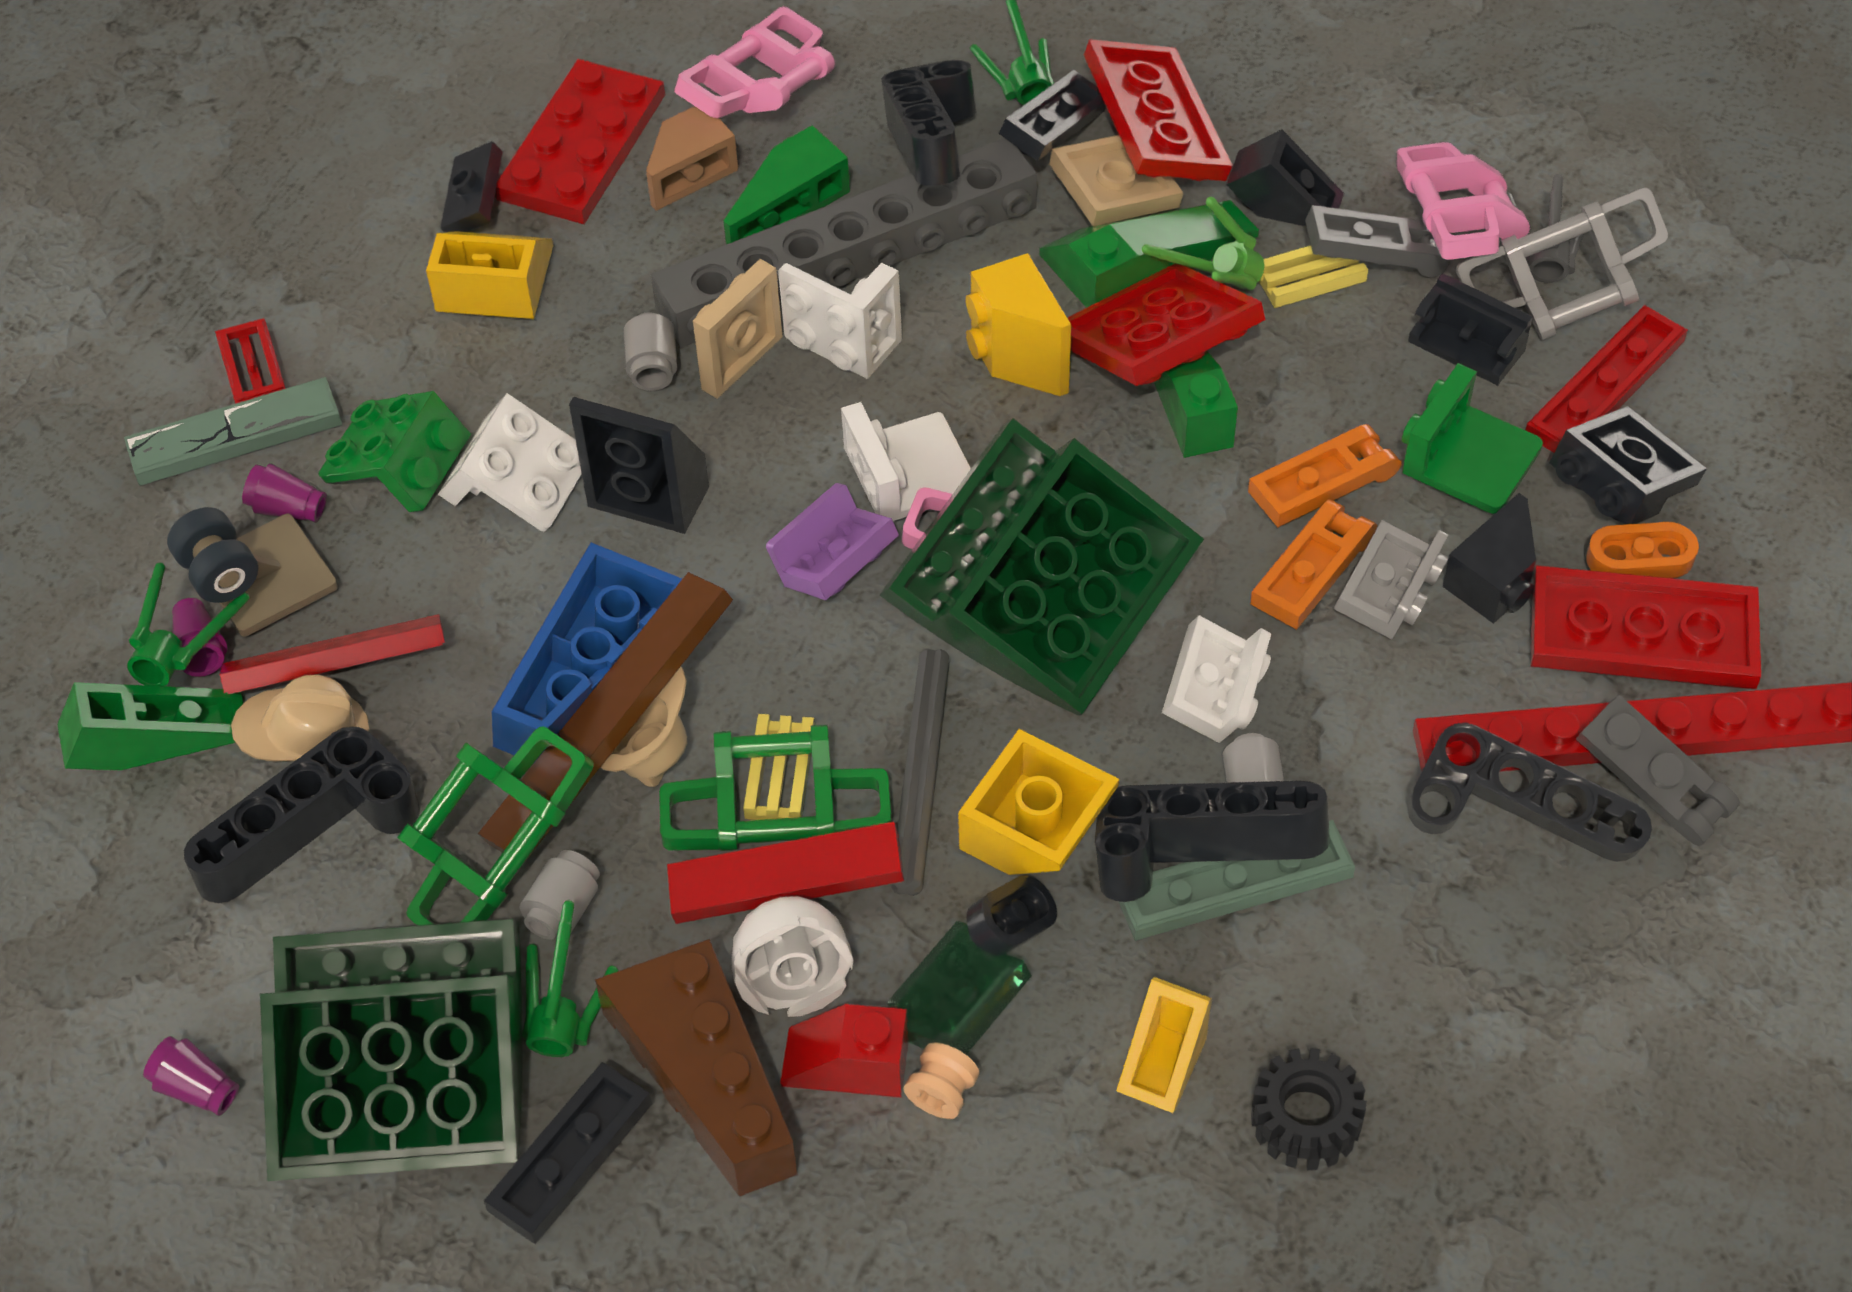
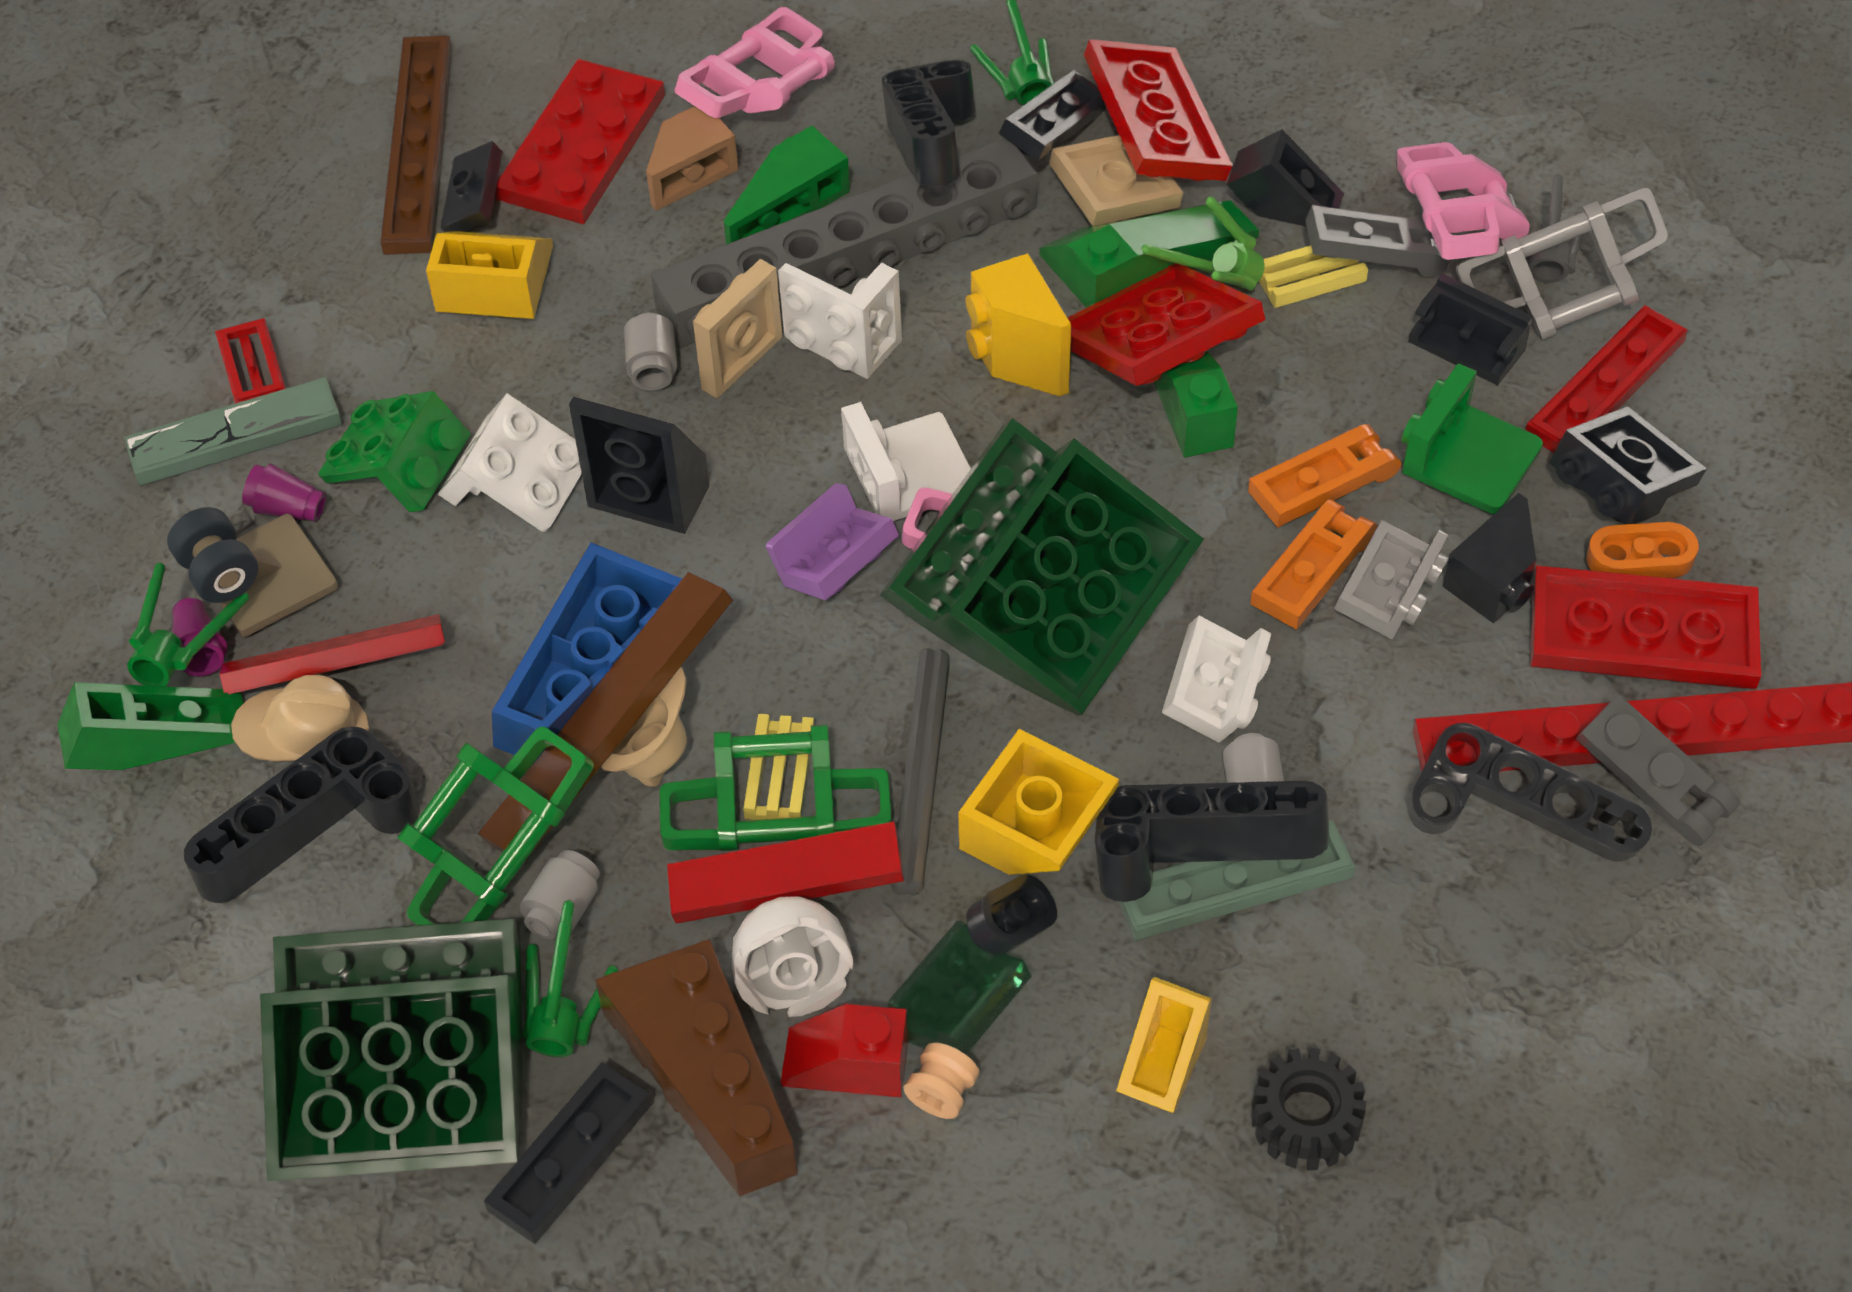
(189, 1076): magenta cone -> none
(416, 146): none -> reddish brown tile

